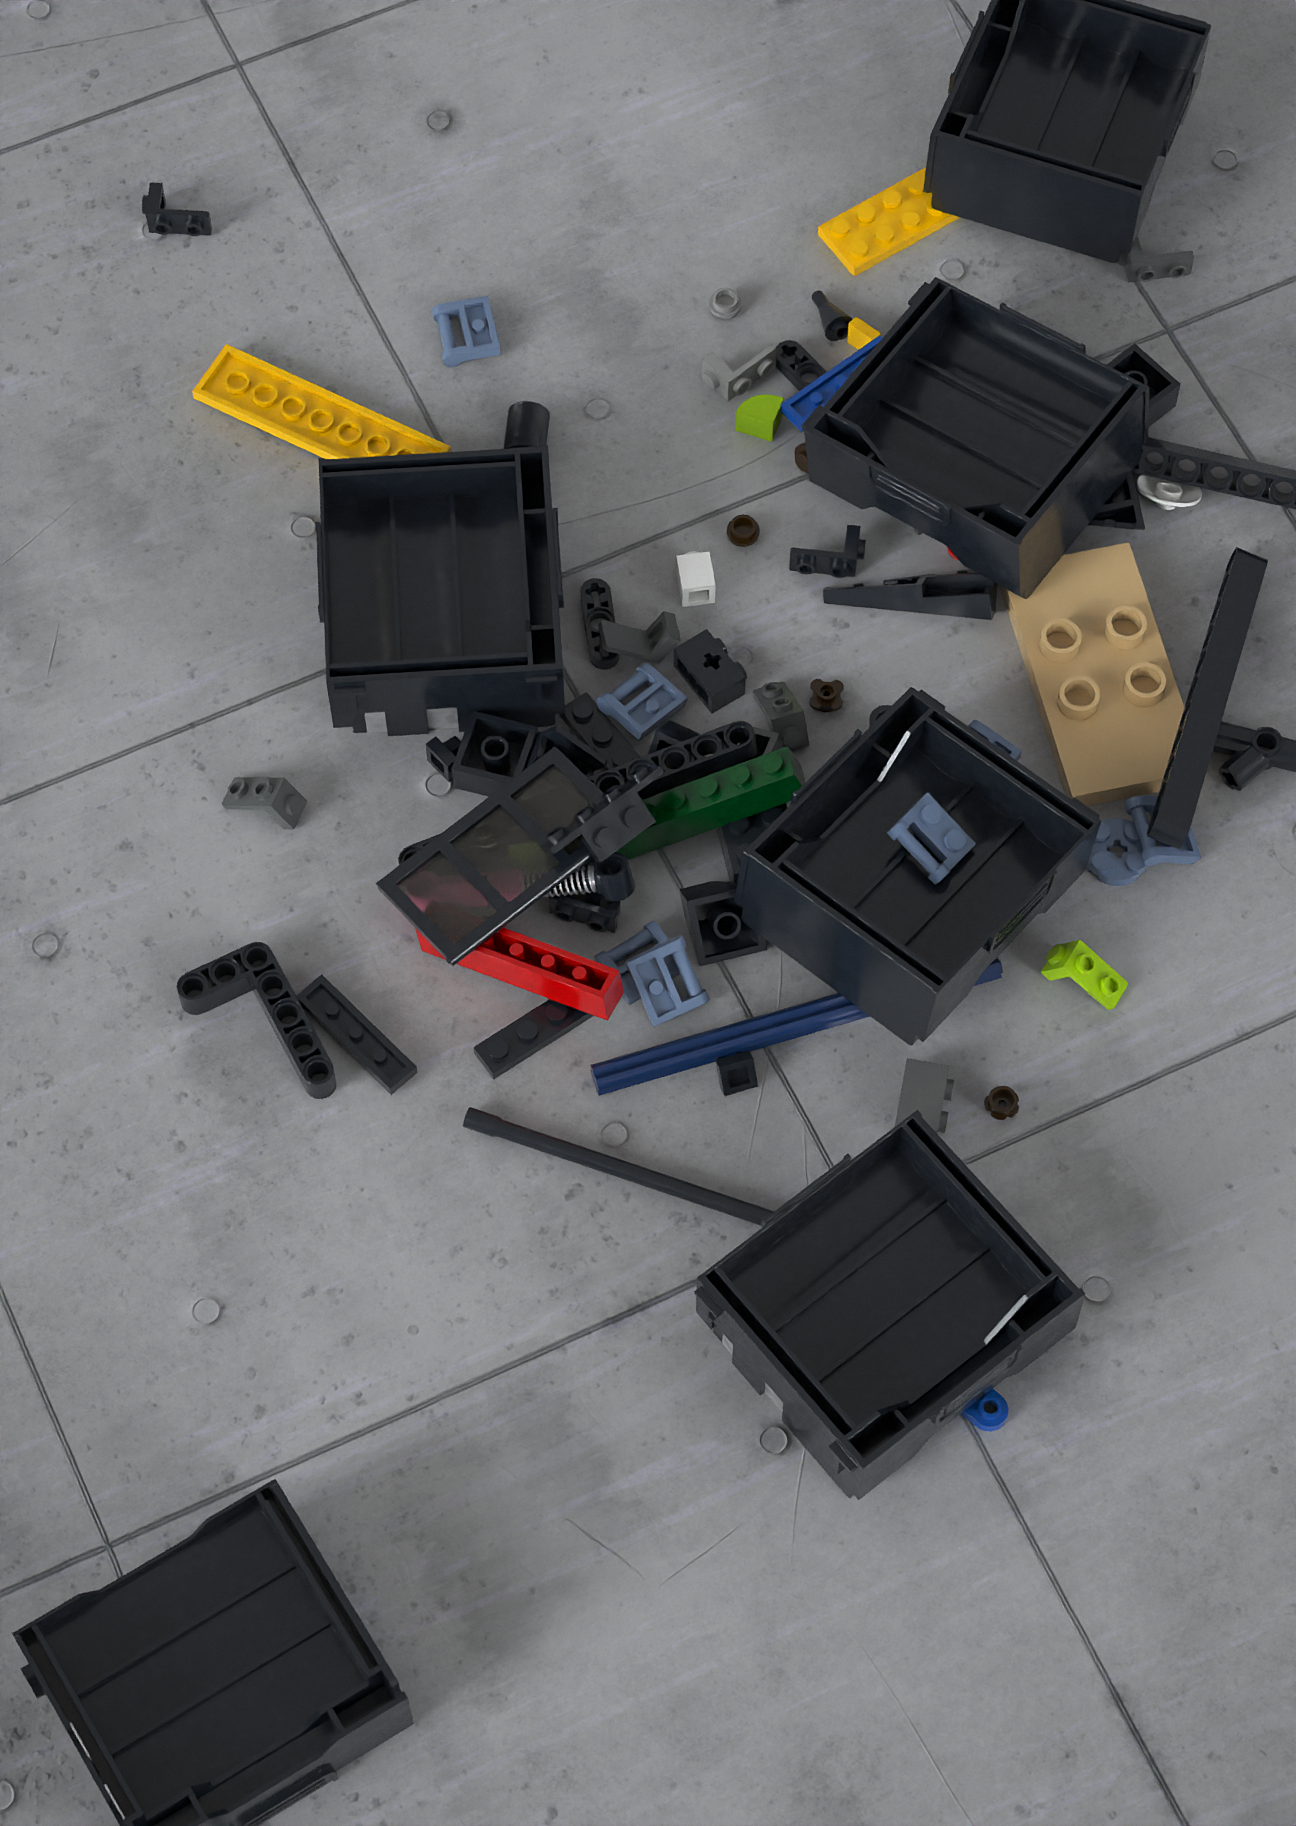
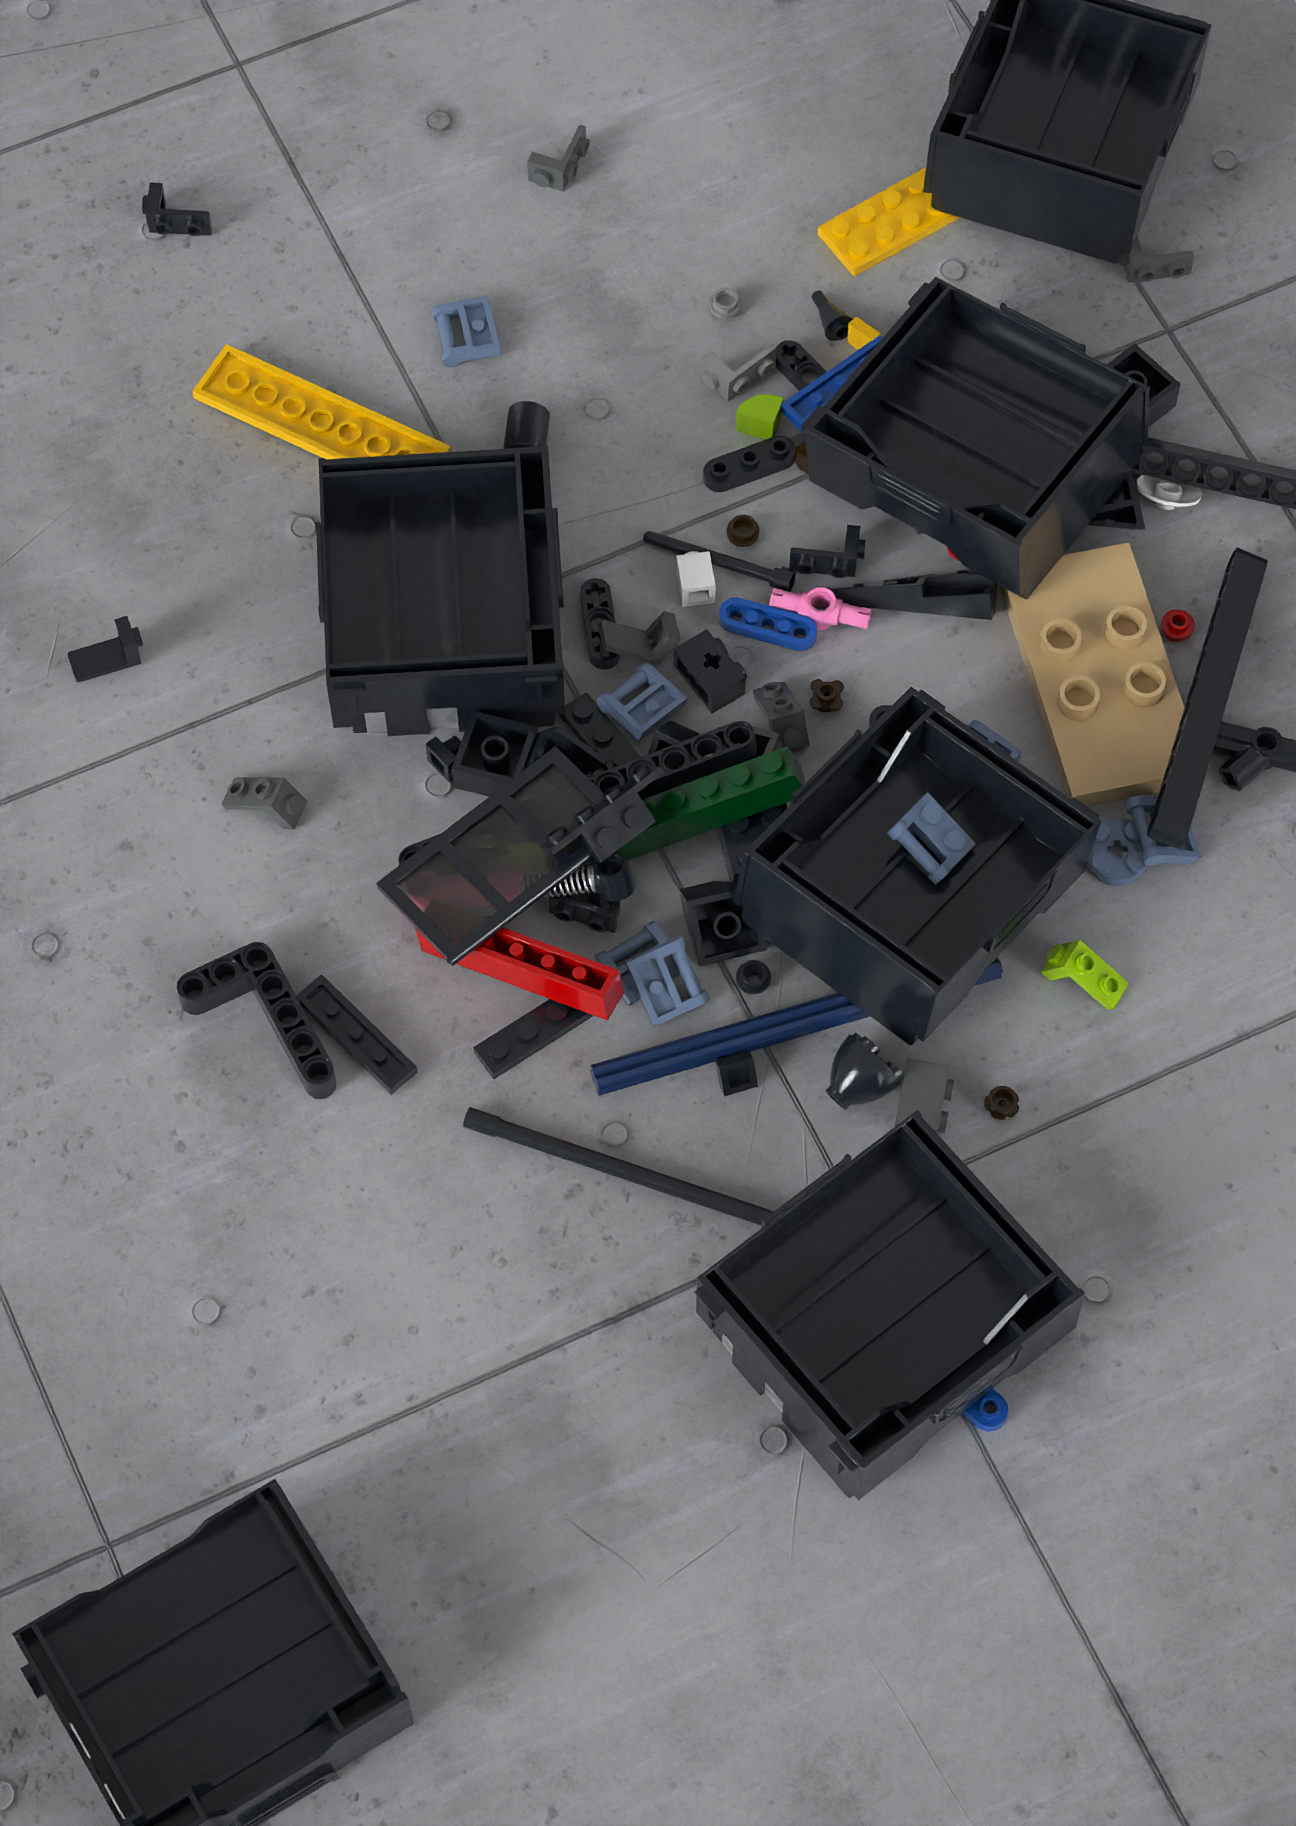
(108, 655): none -> black bracket
(554, 172): none -> dark grey bracket
(742, 472): none -> black plate
(756, 616): none -> blue plate
(756, 968): none -> black plate
(777, 578): none -> black piece
(834, 612): none -> bright pink pin
(860, 1074): none -> black piece
(1174, 632): none -> red plate

